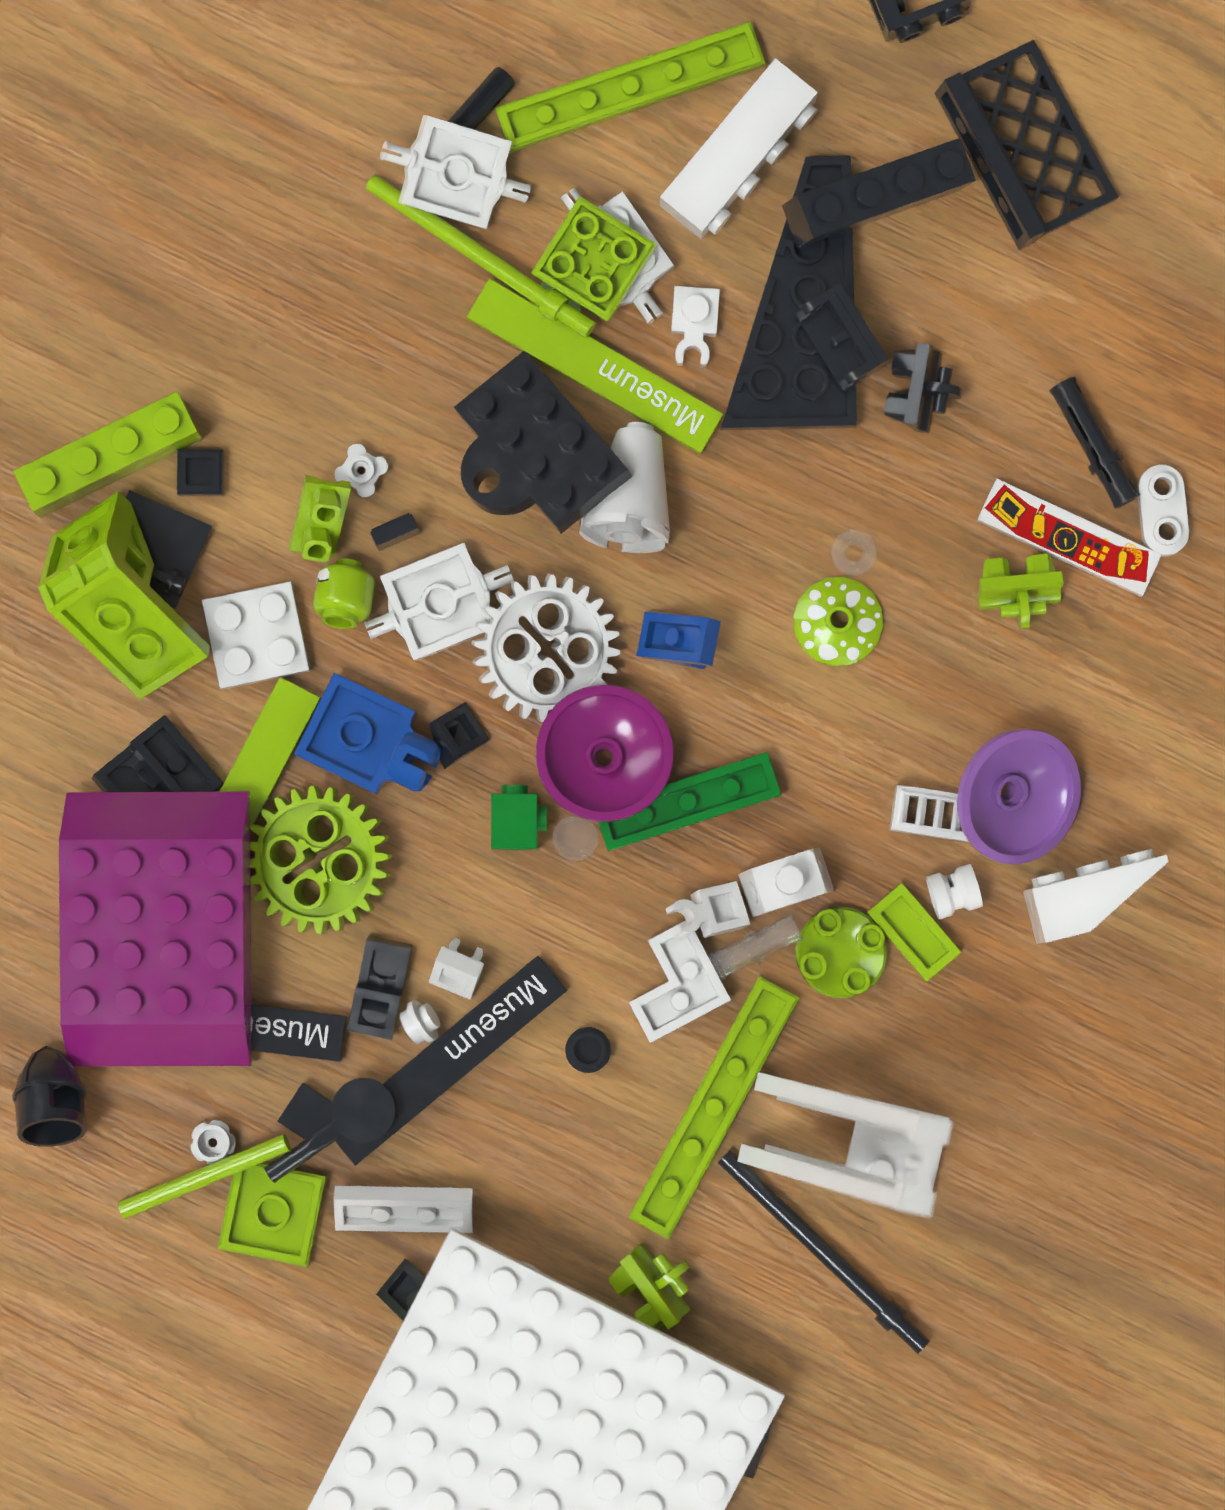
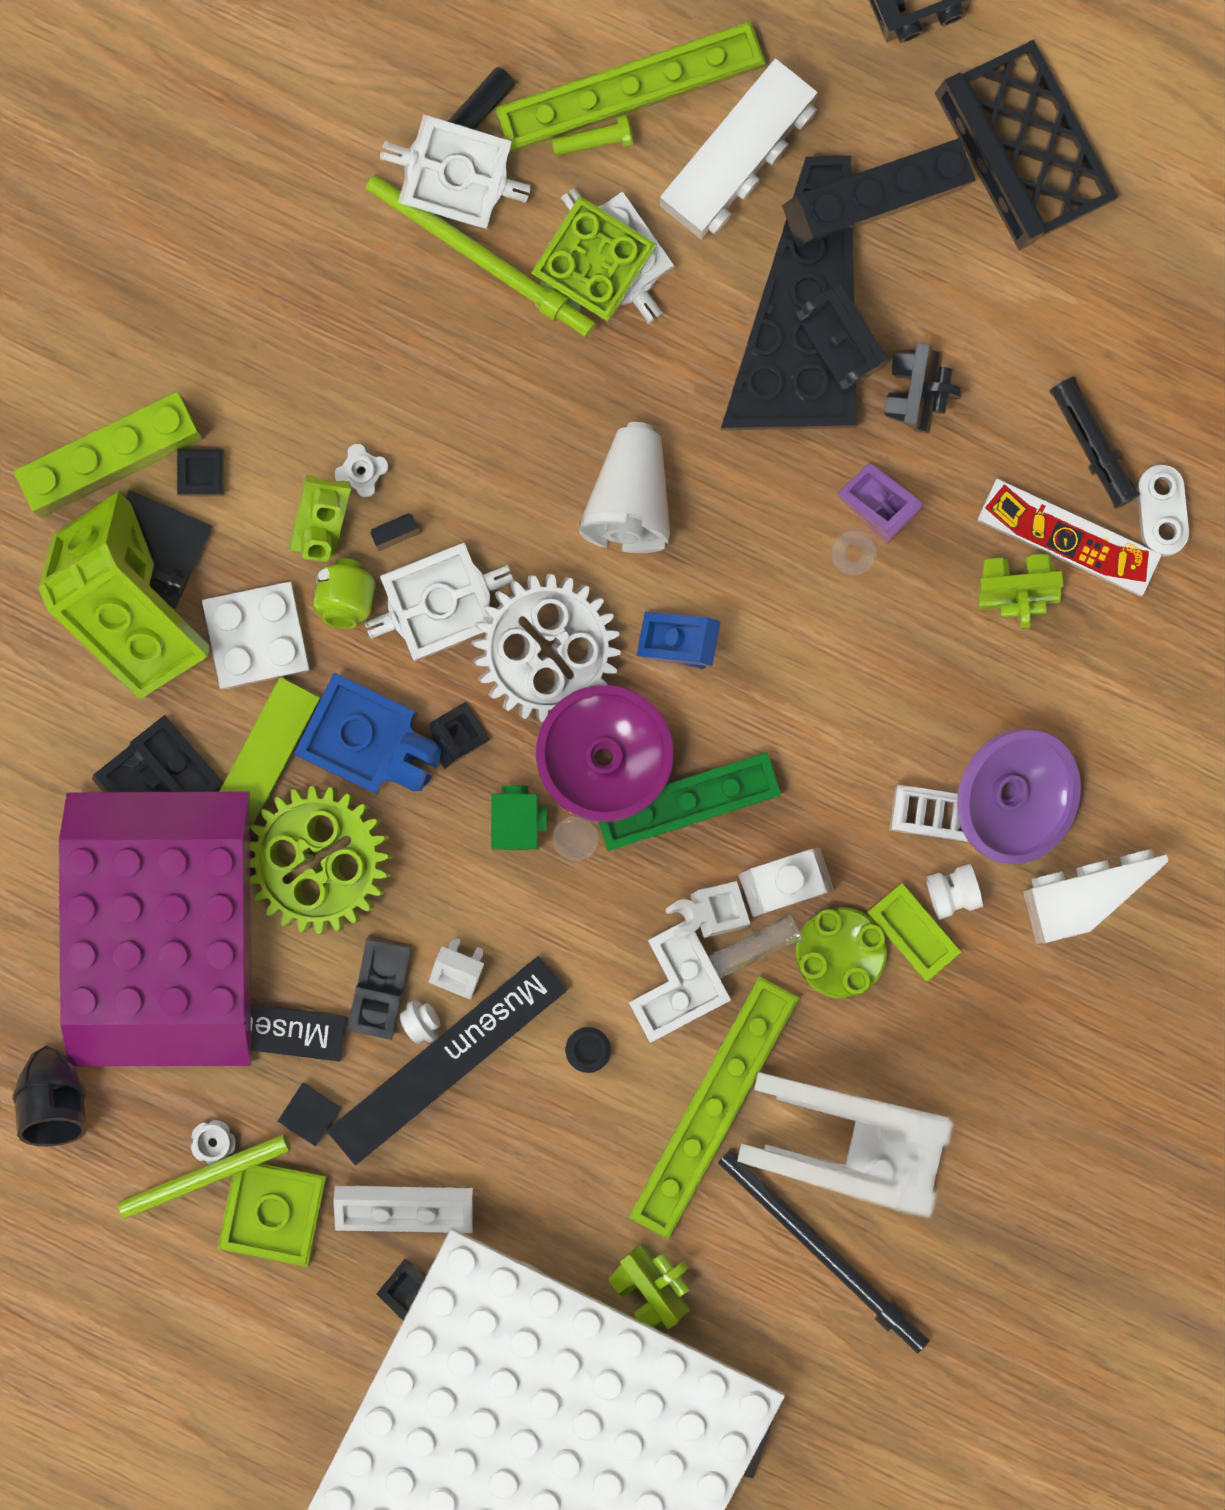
(359, 1111): black piece -> none
(535, 448): black plate -> none
(595, 138): none -> lime piece
(595, 367): lime tile -> none
(694, 316): white plate -> none
(832, 644): lime dish -> none
(880, 502): none -> medium lavender slope

